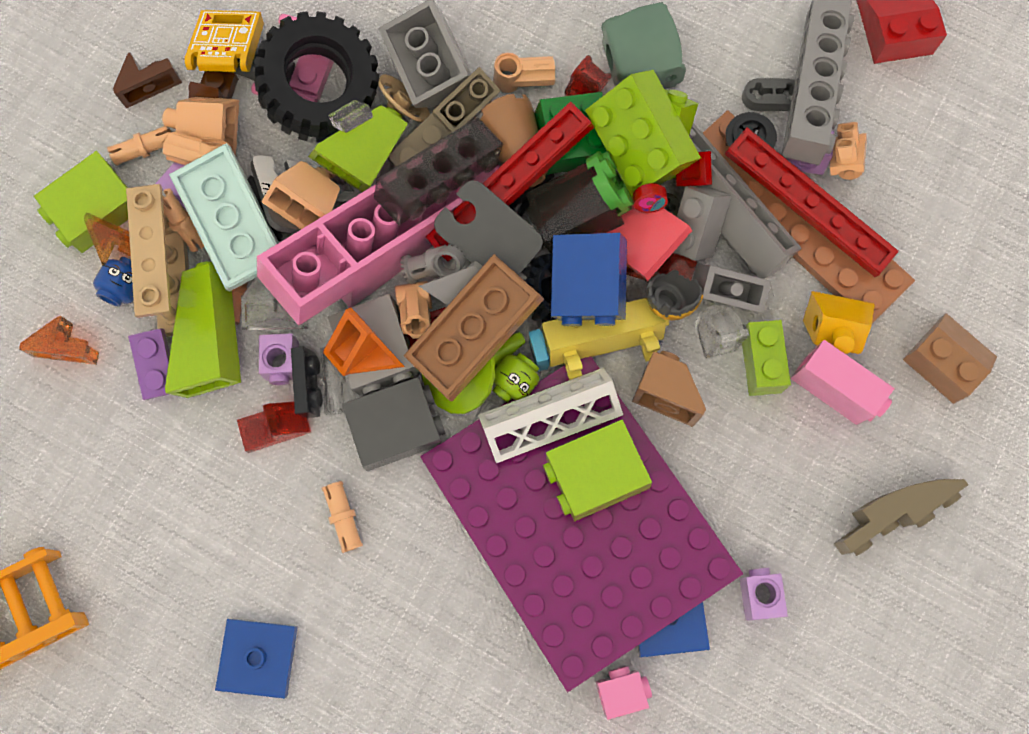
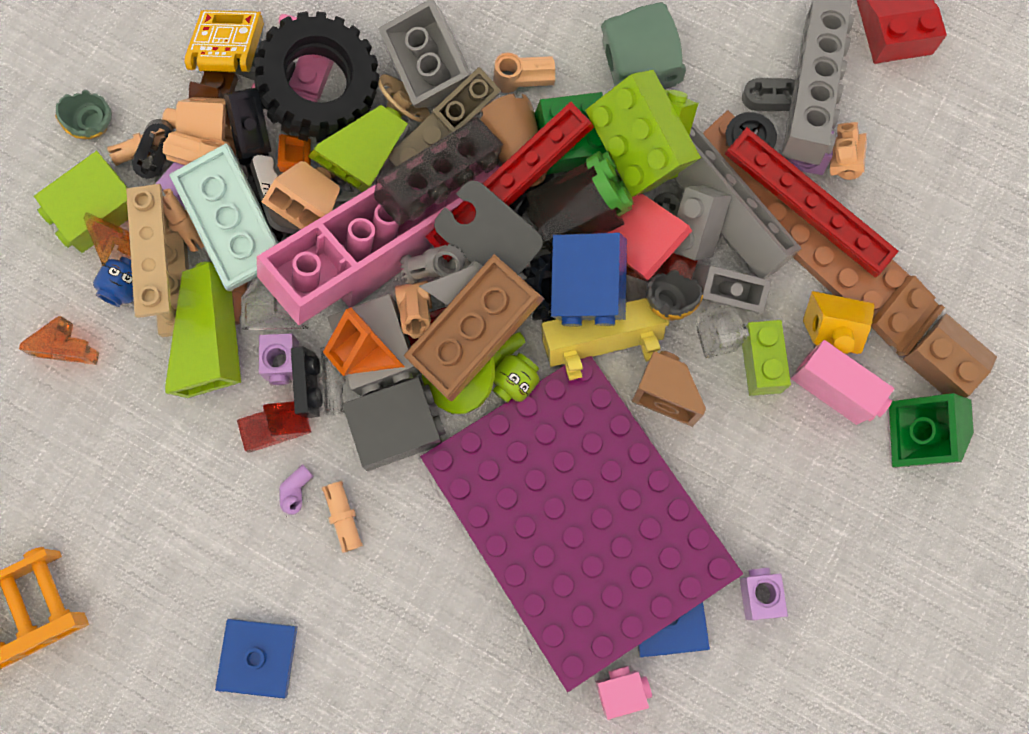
(83, 115): none -> sand green hair
(139, 84): reddish brown slope -> none
(146, 146): none -> black beam
(151, 361): medium lavender plate -> none
(247, 125): none -> black hinge
(291, 491): none -> lavender arm
(292, 151): none -> orange tile
(350, 116): clear tile -> none
(539, 349): medium azure tile -> none
(546, 404): white fence -> none
(587, 78): clear red piece -> none
(596, 471): lime brick -> none
(650, 198): red tile -> none
(697, 173): red plate -> none
(906, 315): none -> medium nougat plate
(907, 505): dark tan slope -> none
(930, 430): none -> green slope

